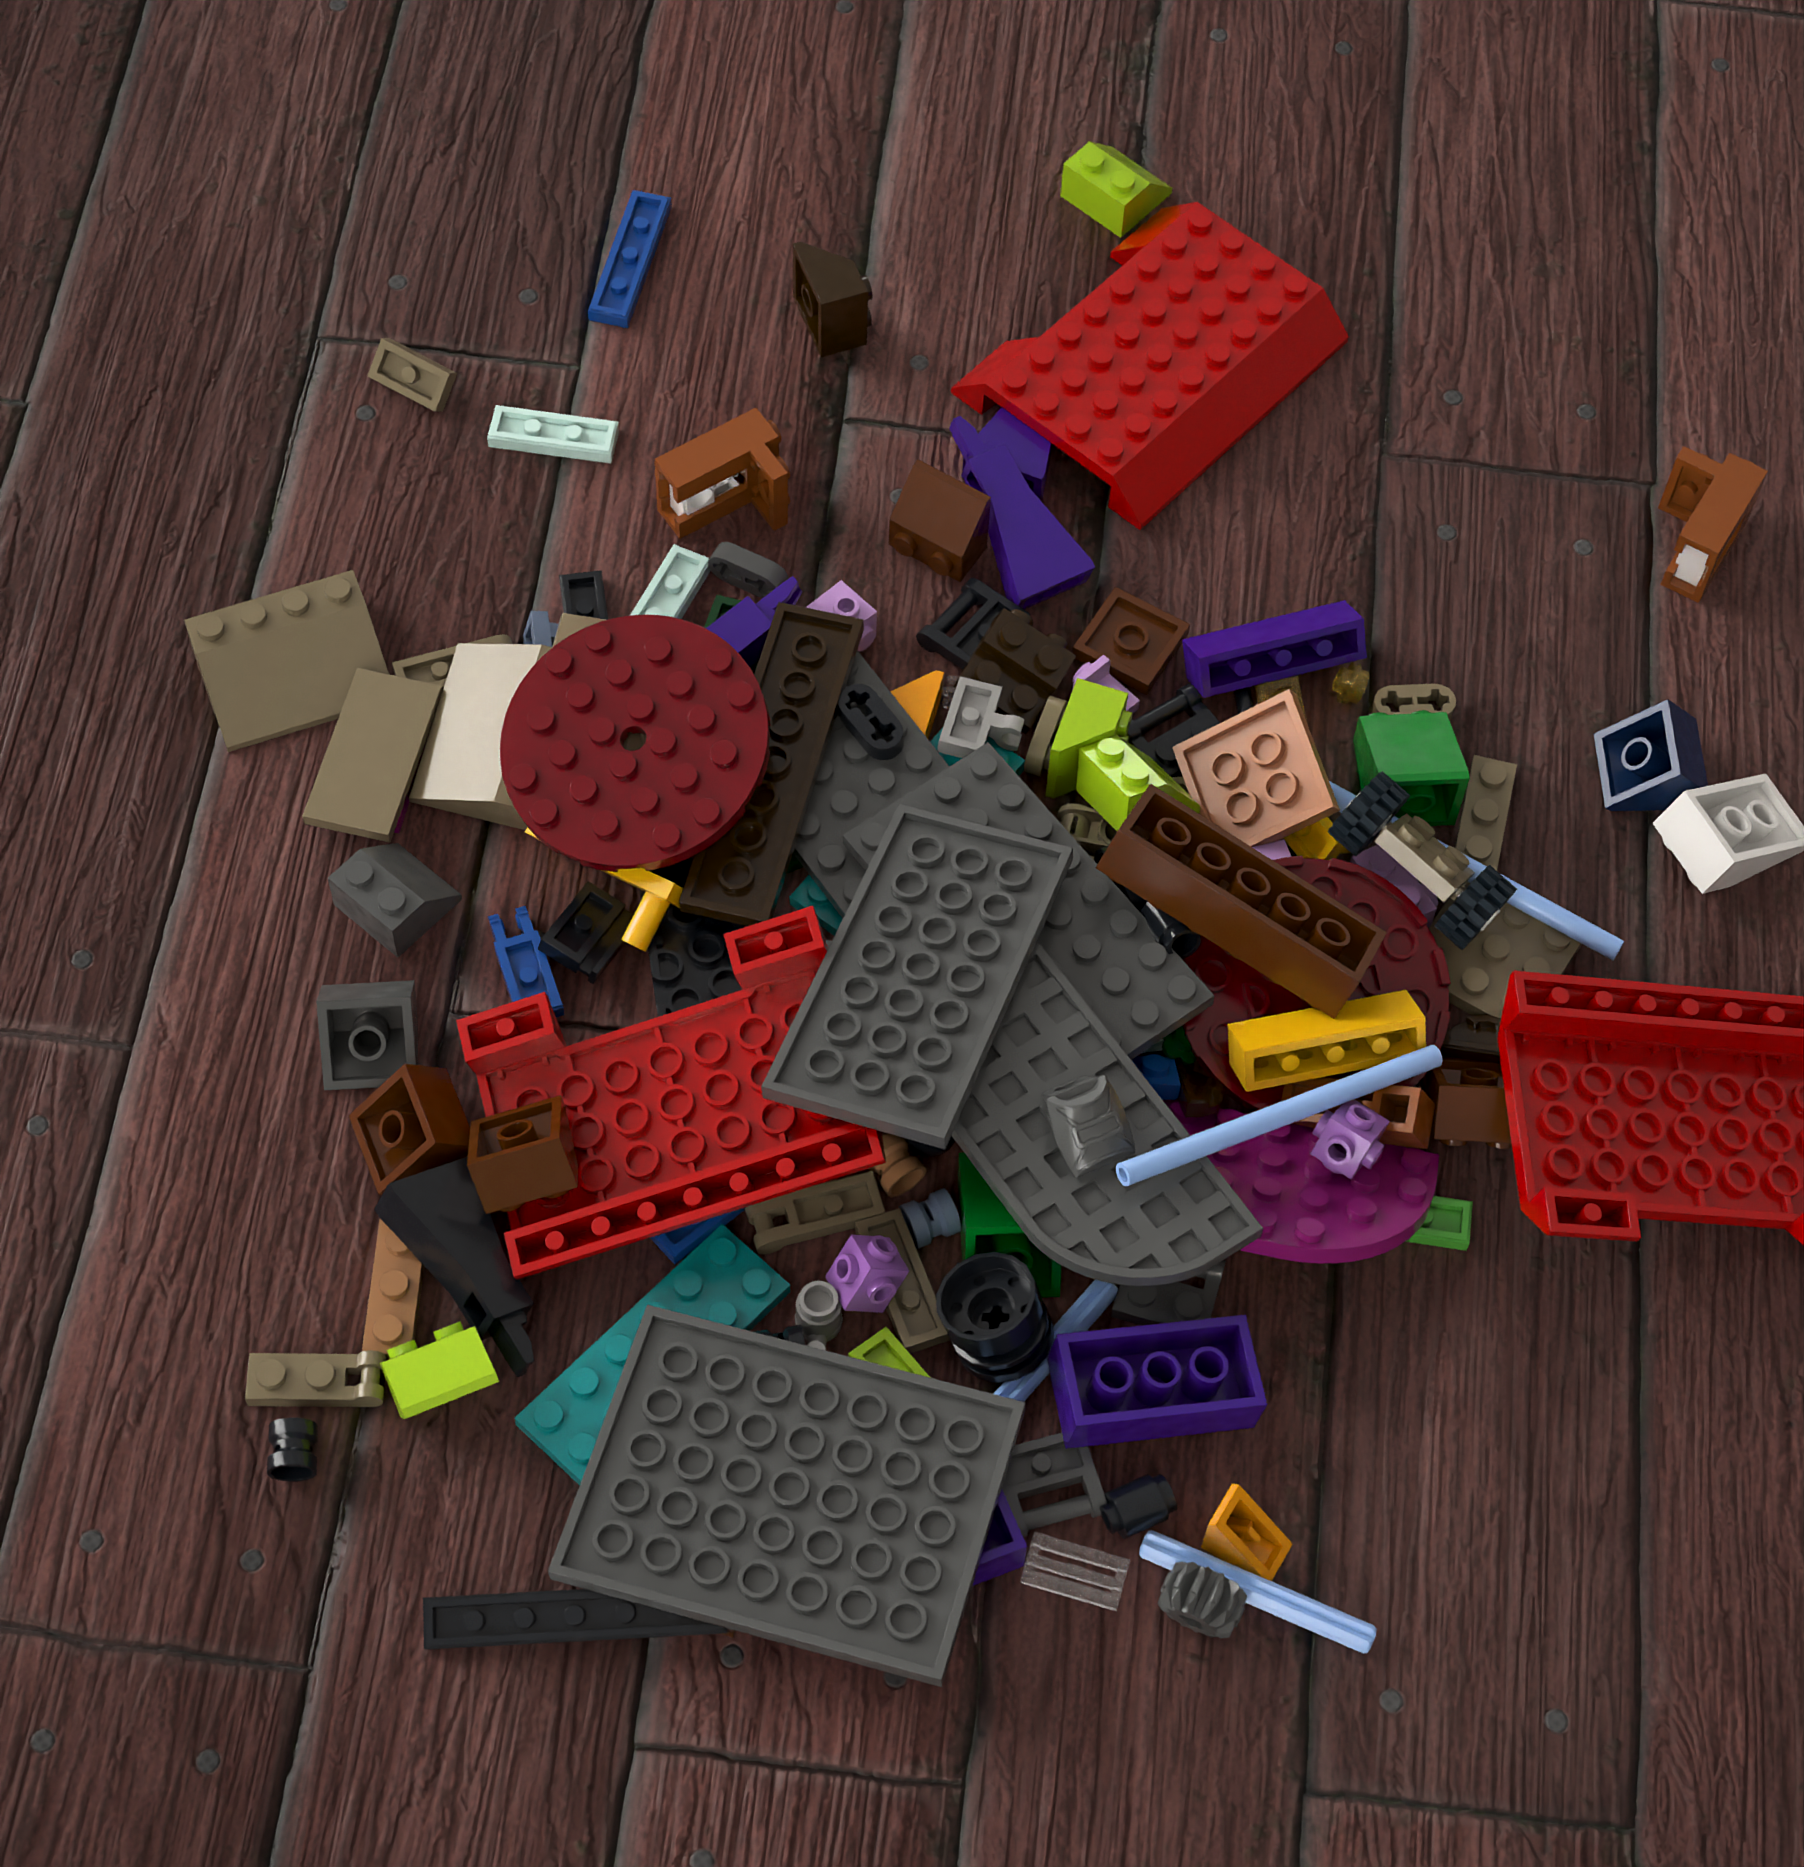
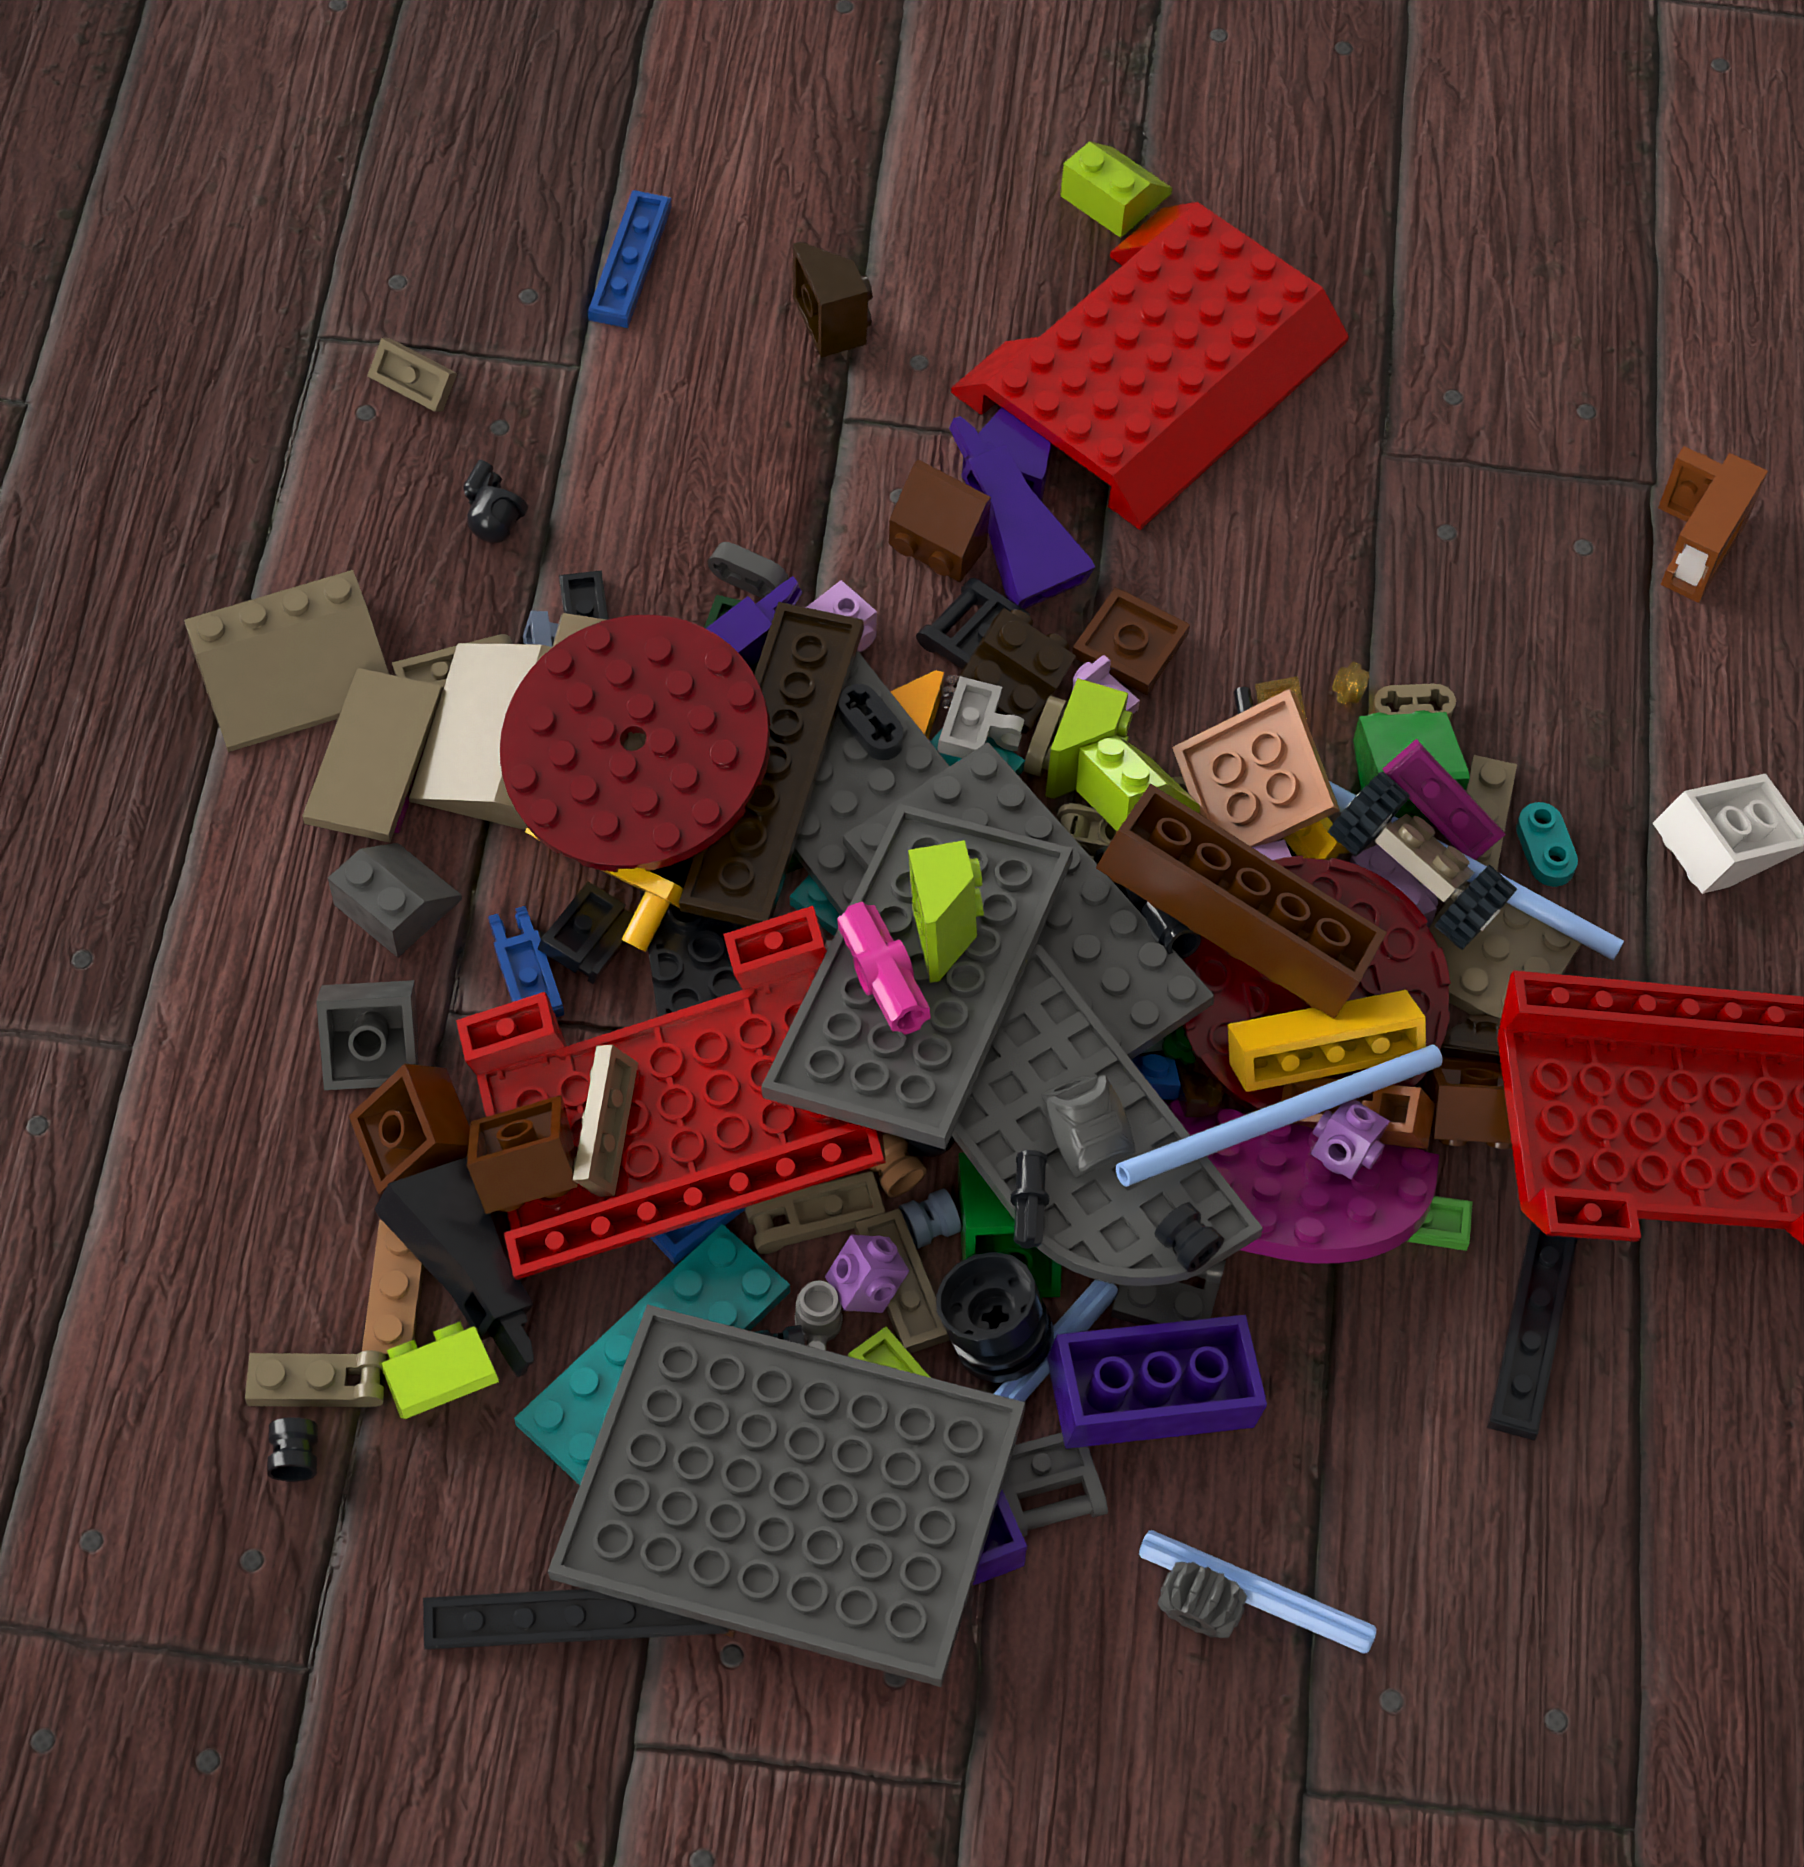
(491, 508): none -> black piece
(553, 434): light aqua tile -> none
(605, 1121): none -> dark tan plate
(674, 584): light aqua tile -> none
(723, 473): dark orange brick -> none
(883, 968): none -> dark pink piece
(945, 903): none -> lime slope
(1029, 1198): none -> black axle
(1069, 1588): clear tile -> none
(1138, 1505): black brick -> none
(1160, 748): black plate -> none
(1189, 1237): none -> black wheel
(1246, 1535): light orange slope -> none
(1274, 648): dark purple brick -> none
(1444, 801): none -> magenta tile
(1532, 1334): none -> black tile
(1544, 840): none -> teal plate
(1650, 759): dark blue slope -> none

